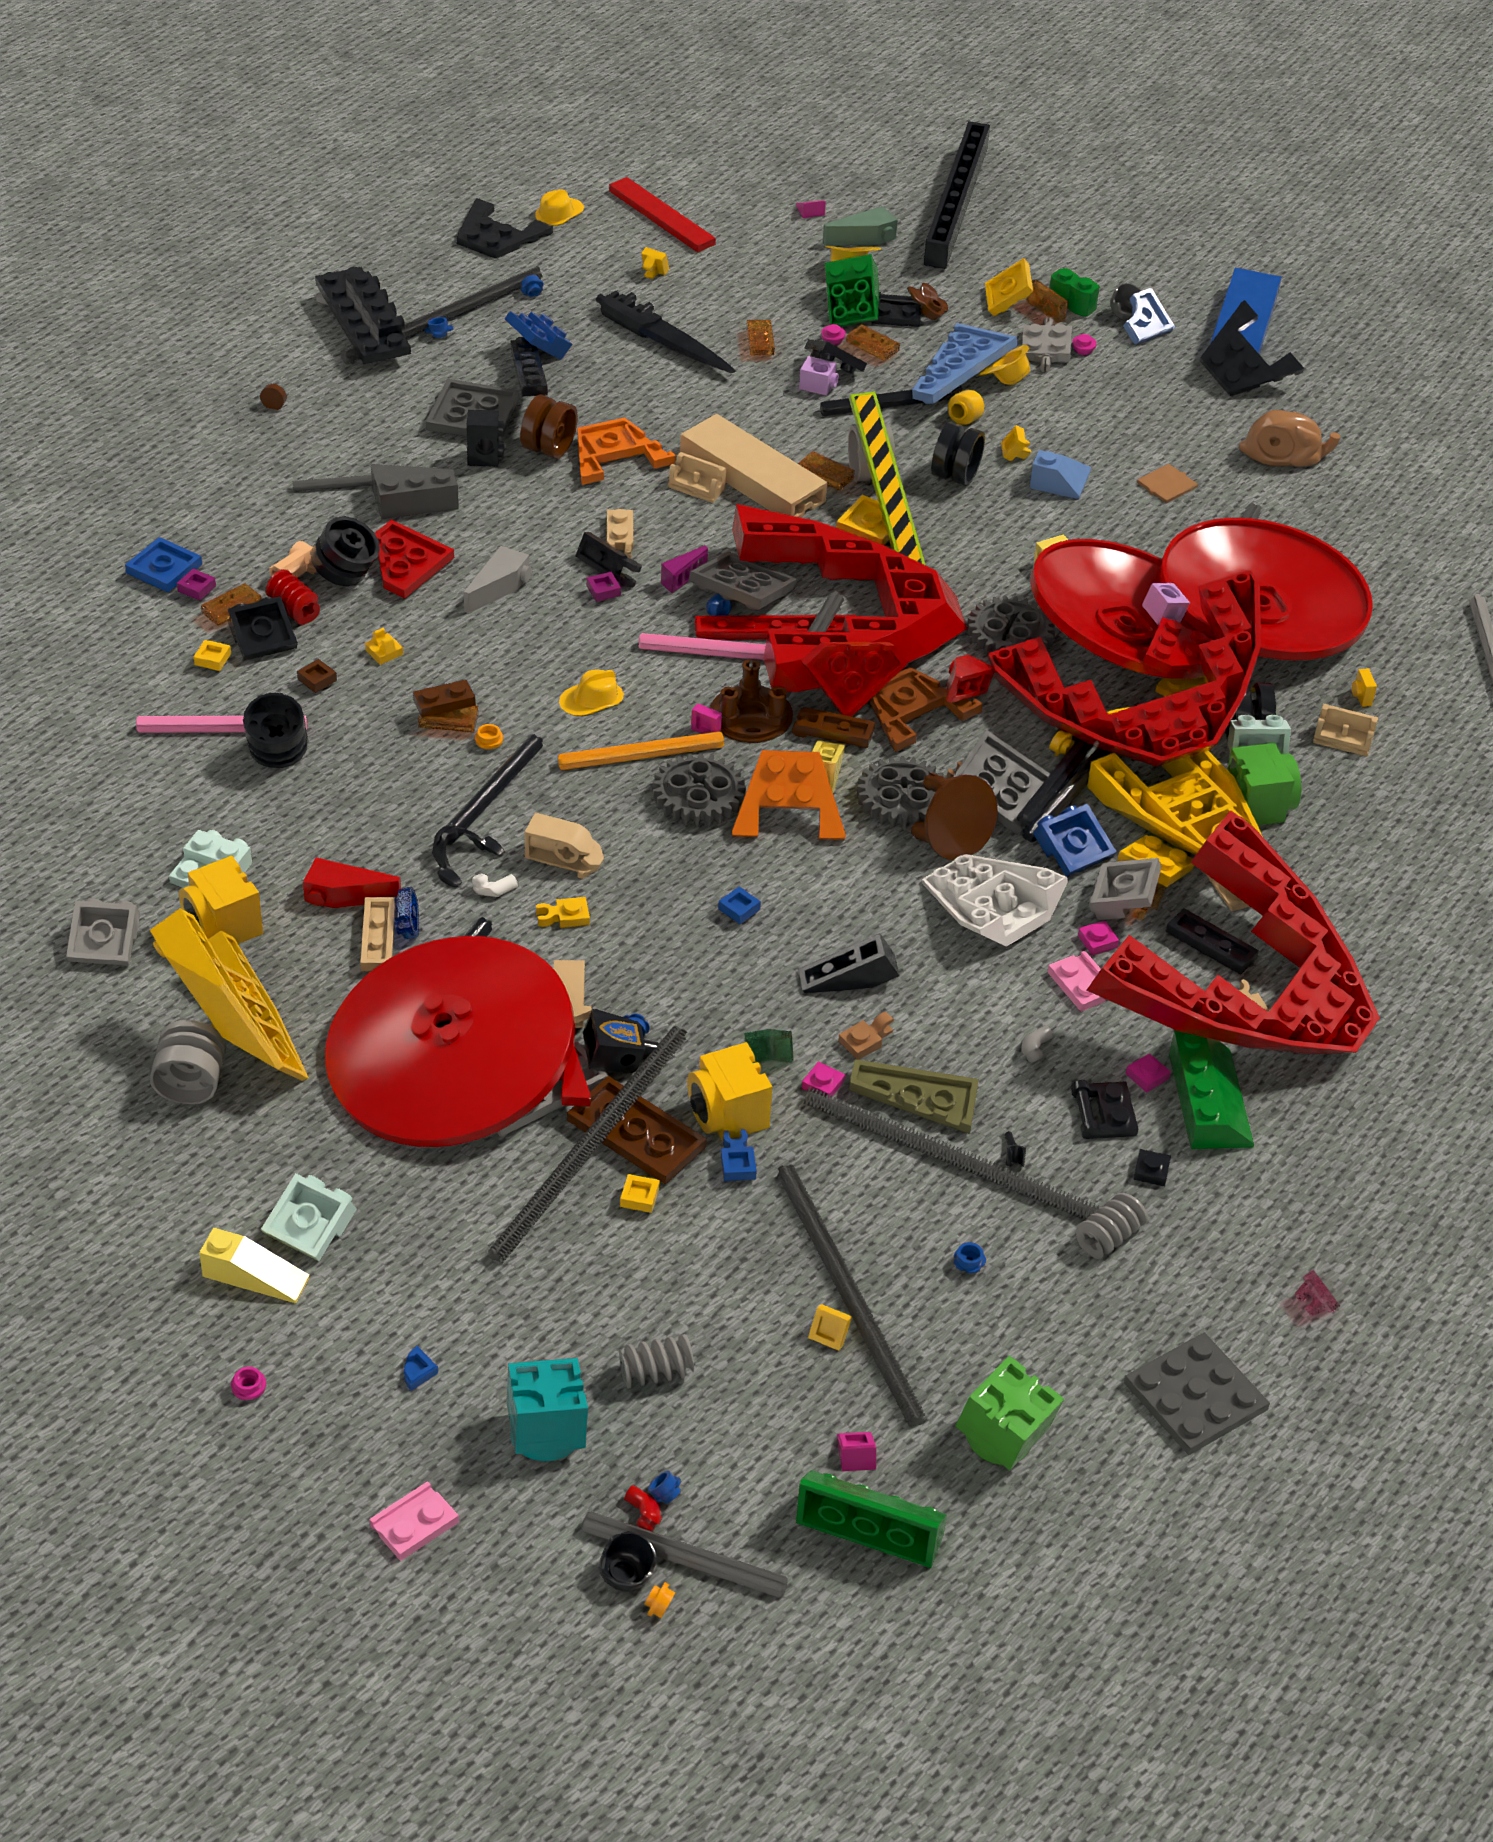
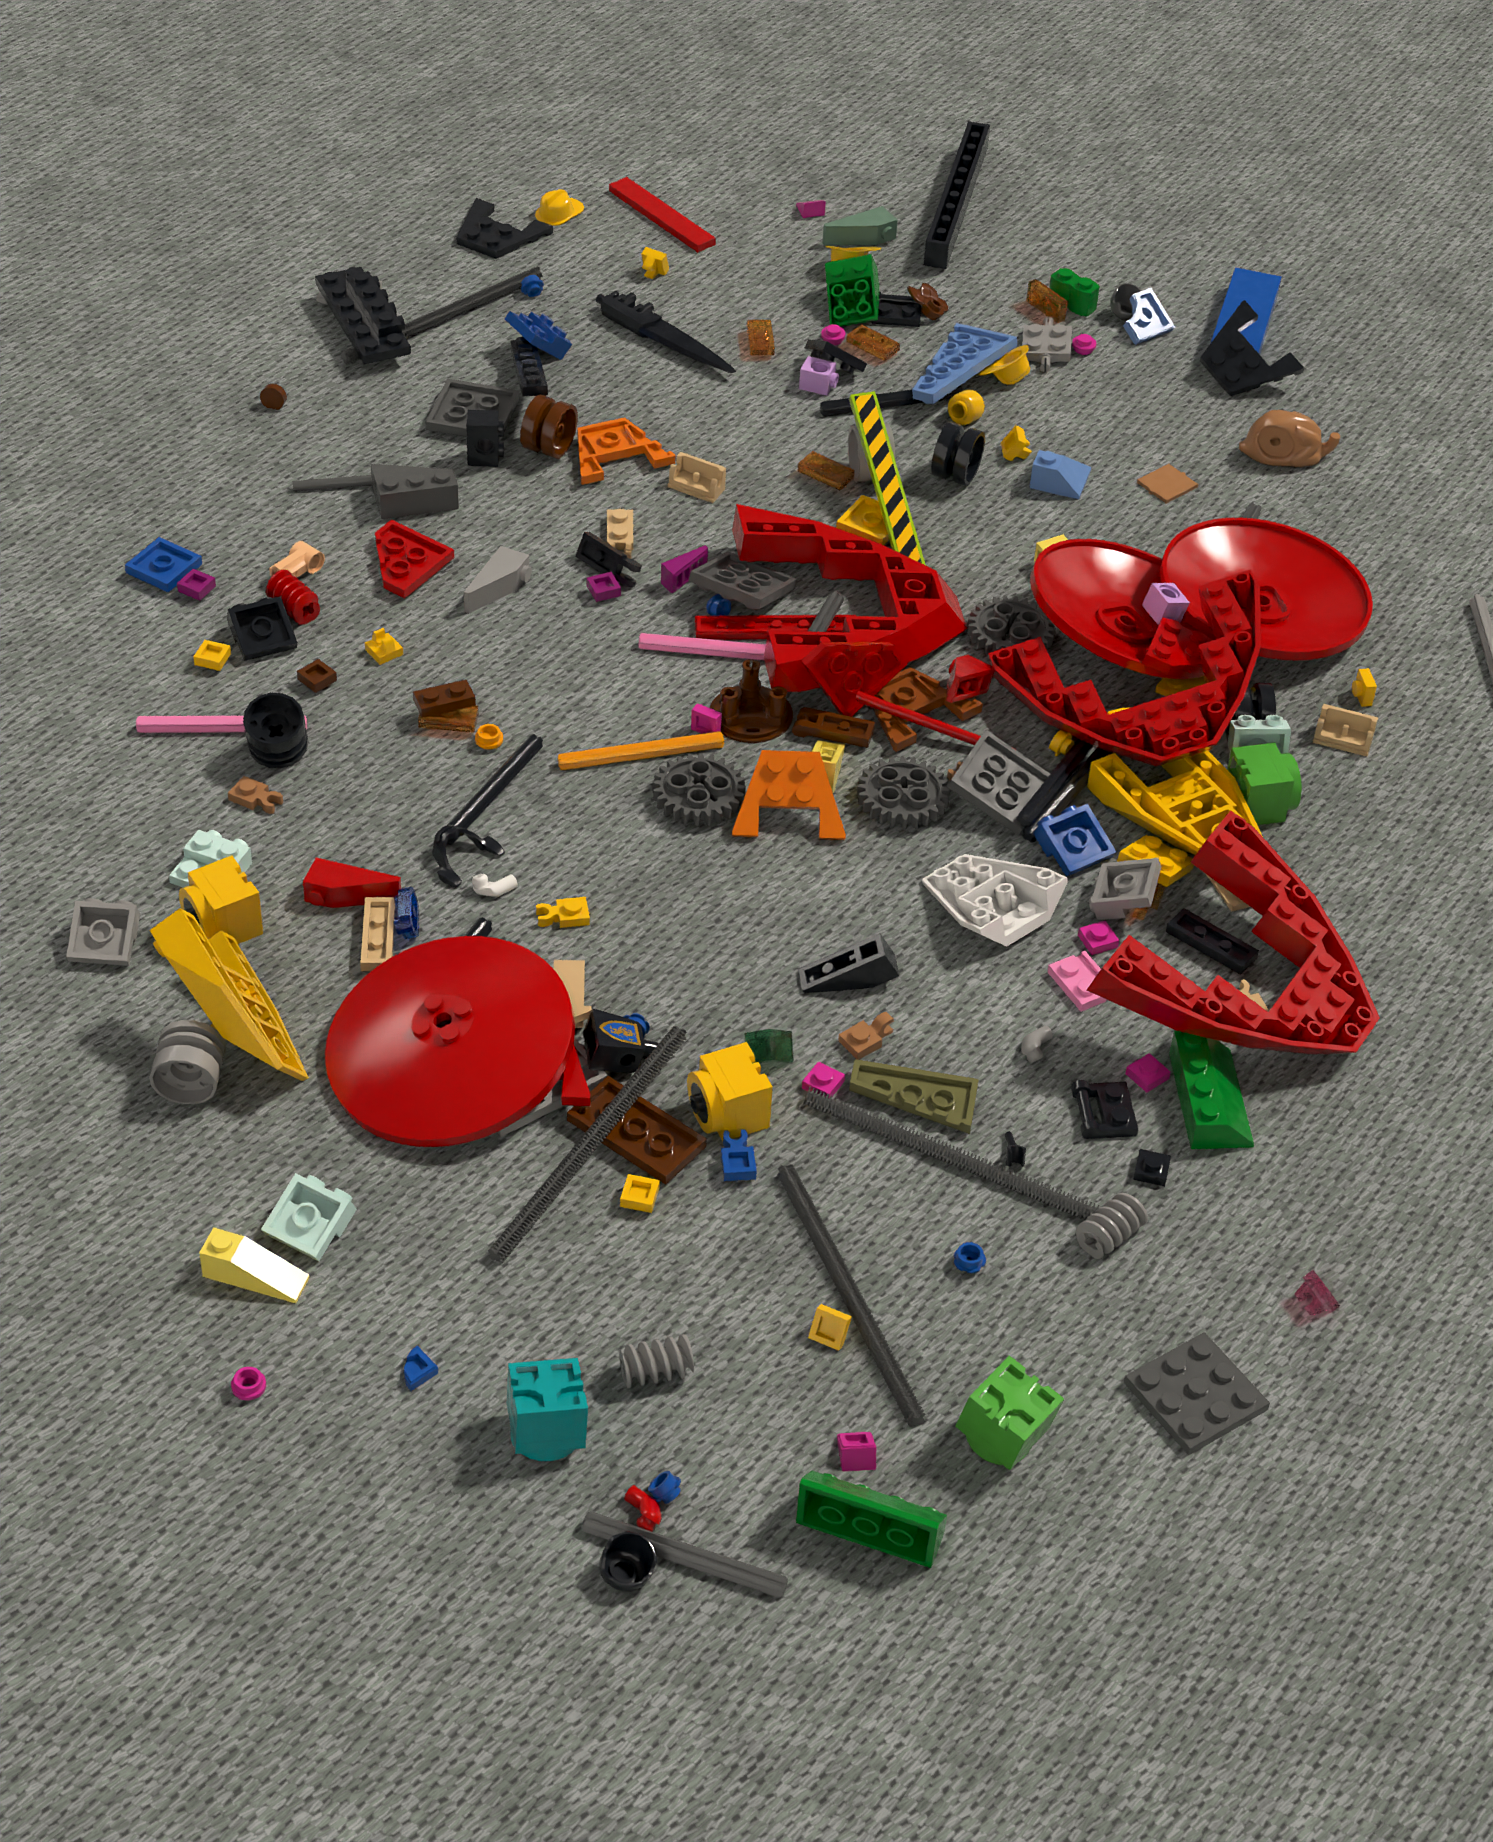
(217, 608): clear orange plate -> none
(253, 793): none -> medium nougat plate
(345, 551): black wheel -> none
(414, 1521): bright pink plate -> none
(438, 327): blue plate -> none
(562, 845): tan piece -> none
(593, 693): yellow piece -> none
(659, 1600): light orange plate -> none
(739, 905): blue plate -> none
(755, 467): tan brick -> none
(917, 718): none -> red bar
(958, 815): reddish brown piece -> none
(1009, 287): yellow plate -> none

